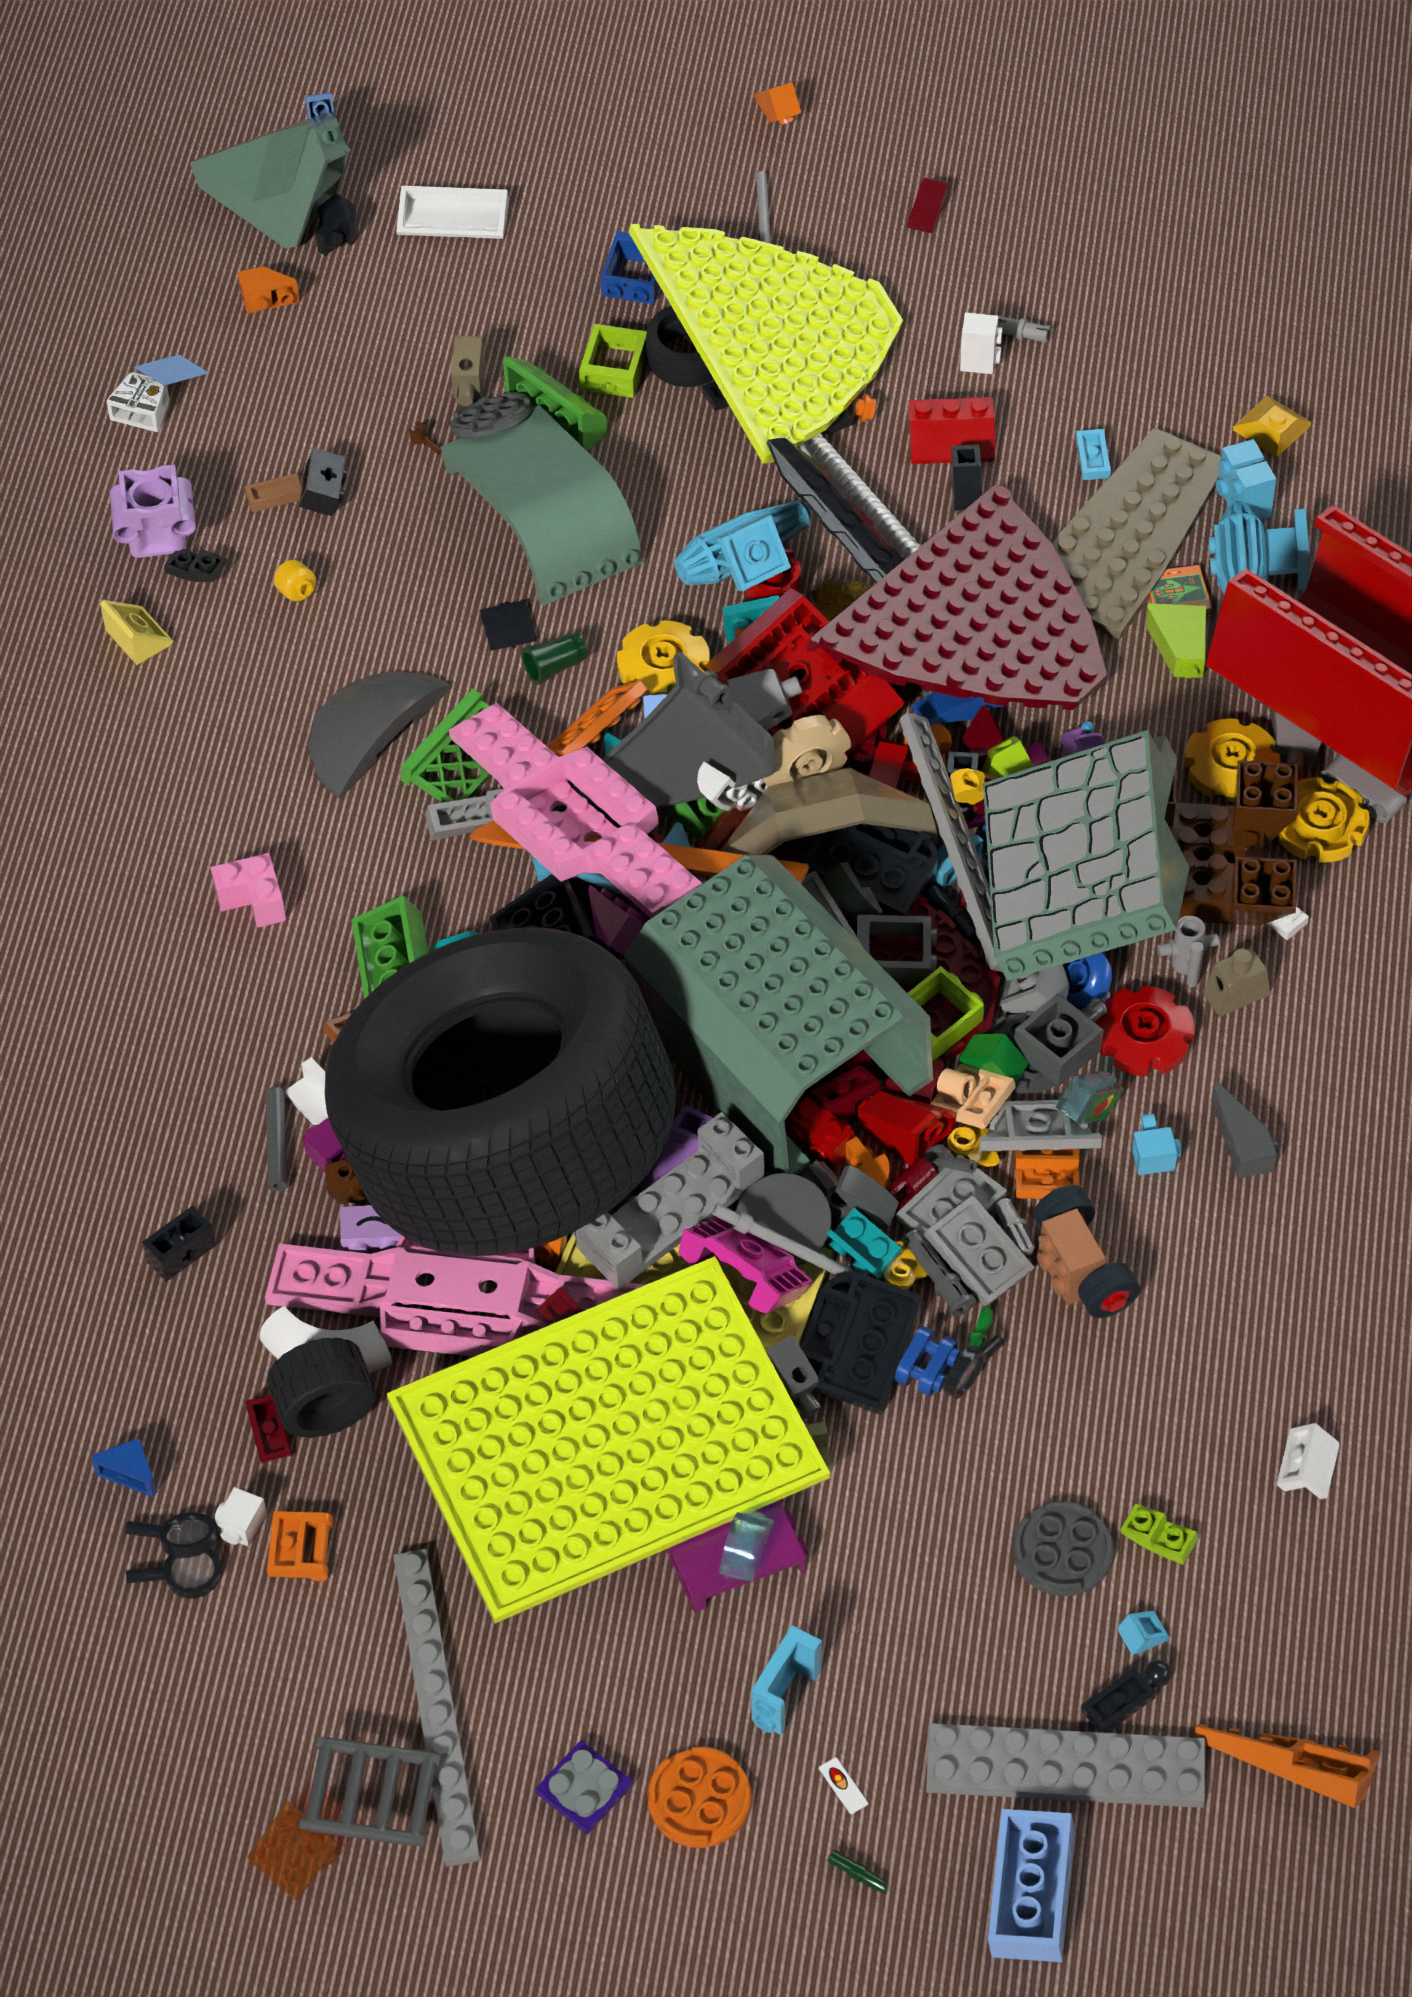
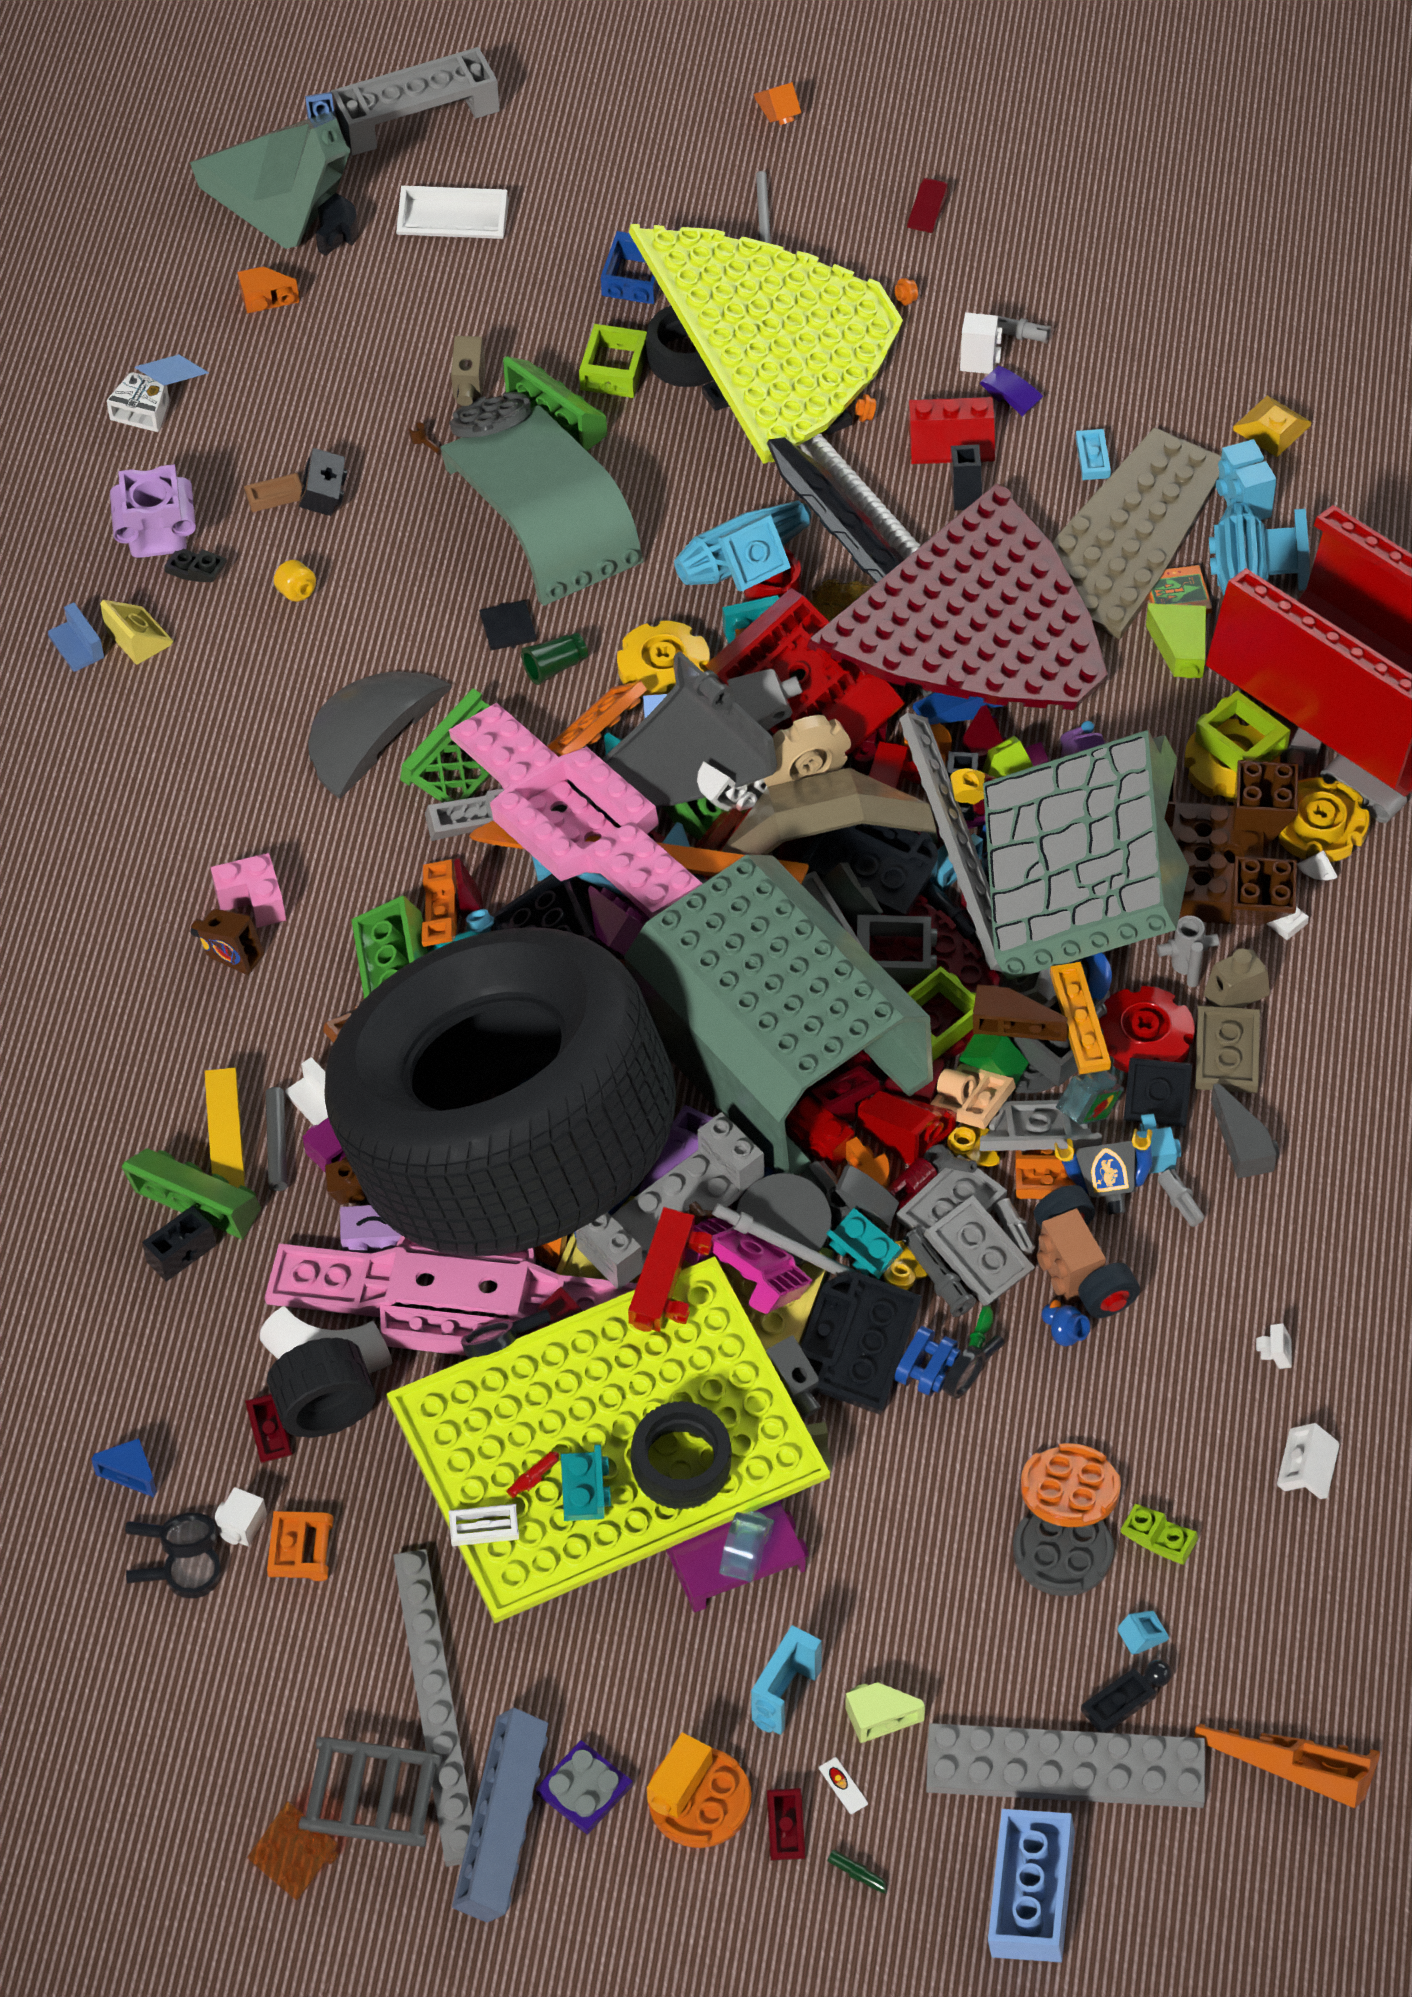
(76, 640): none -> medium blue panel
(184, 1185): none -> bright green slope
(225, 1125): none -> yellow slope
(229, 939): none -> reddish brown torso
(414, 90): none -> light grey plate
(440, 903): none -> orange slope
(467, 890): none -> dark red slope
(479, 921): none -> medium azure plate
(486, 1536): none -> white tile
(500, 1334): none -> black piece
(500, 1815): none -> sand blue brick
(533, 1476): none -> red piece
(583, 1485): none -> teal bracket
(661, 1271): none -> red brick
(679, 1775): none -> light orange brick
(681, 1418): none -> black tyre
(700, 1214): none -> reddish brown hand
(785, 1824): none -> dark red slope
(881, 1710): none -> yellowish green slope
(906, 291): none -> orange plate
(1011, 1014): none -> reddish brown slope
(1016, 391): none -> dark purple slope
(1066, 1323): none -> blue animal
(1070, 1485): none -> orange tile
(1082, 1021): none -> light orange plate
(1109, 1168): none -> torso
(1159, 1090): none -> black plate
(1181, 1197): none -> light grey axle
(1220, 746): none -> lime window
(1227, 1048): none -> dark tan plate
(1276, 1346): none -> white tile
(1318, 867): none -> white tile

